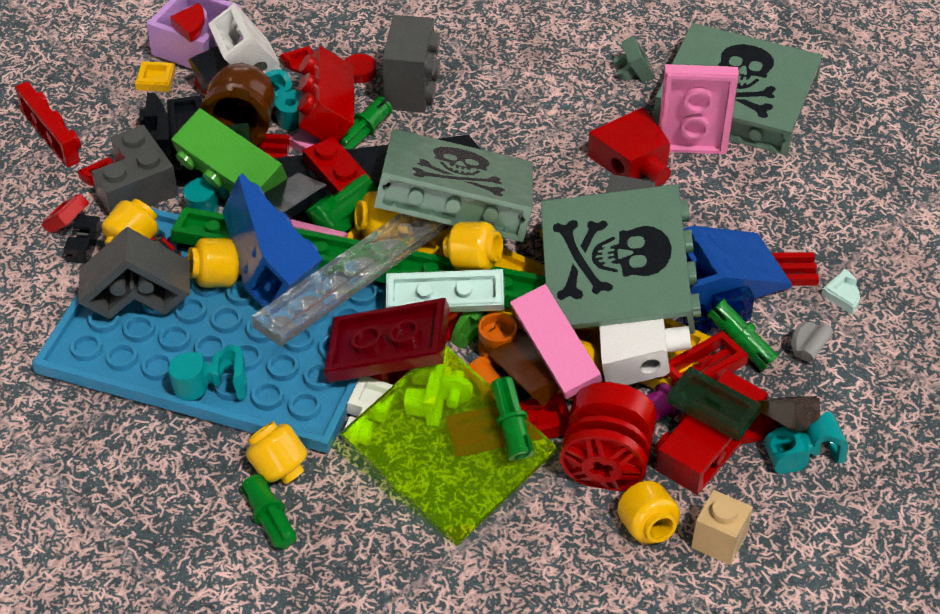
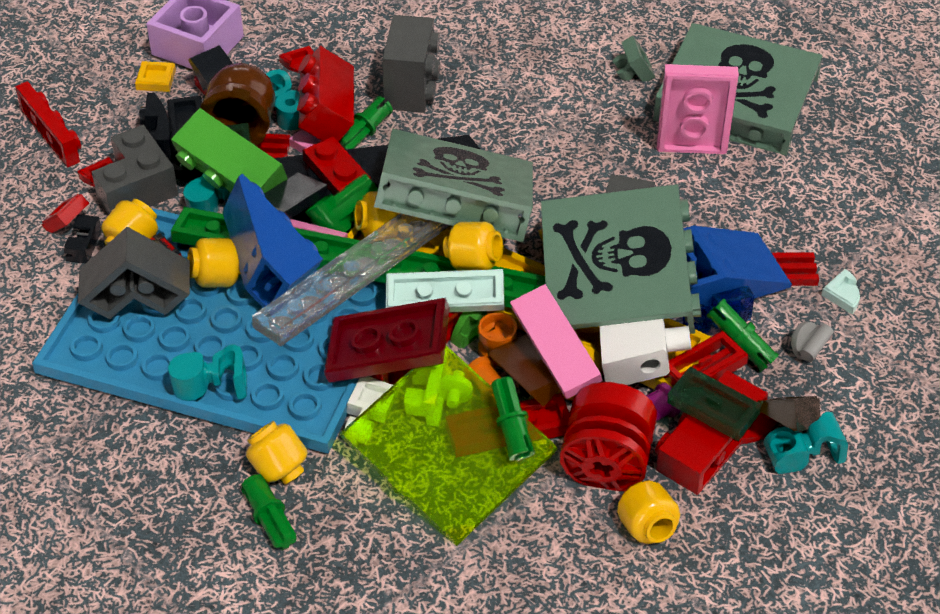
(189, 22): red tile -> none
(252, 50): white torso -> none
(363, 67): red tile -> none
(632, 147): red torso -> none
(721, 527): tan brick -> none

